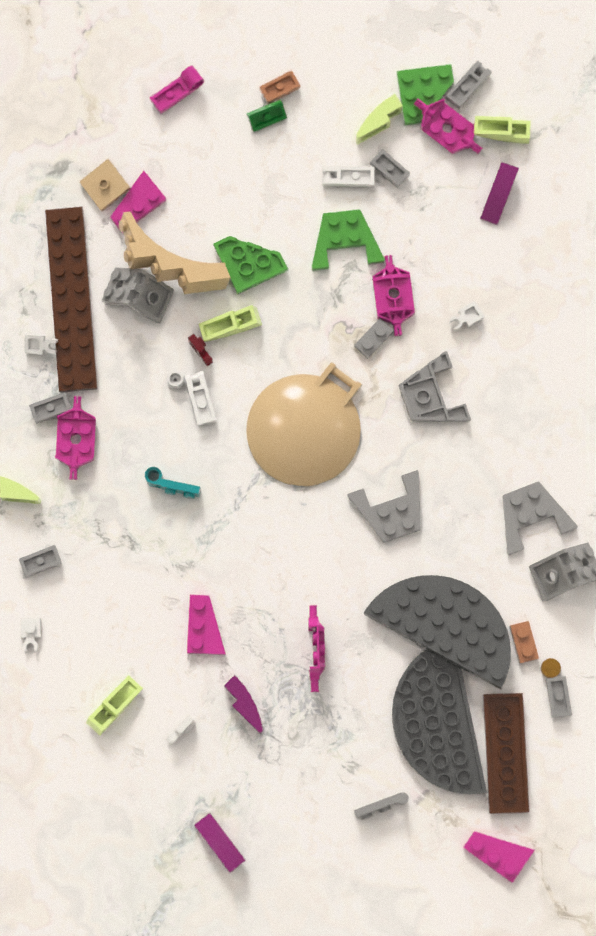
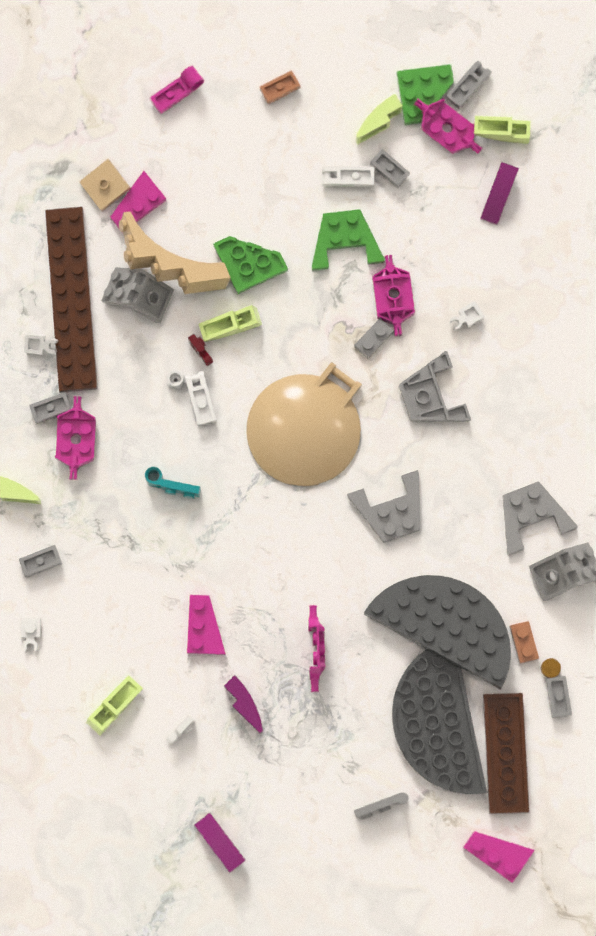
(266, 115): green plate -> none

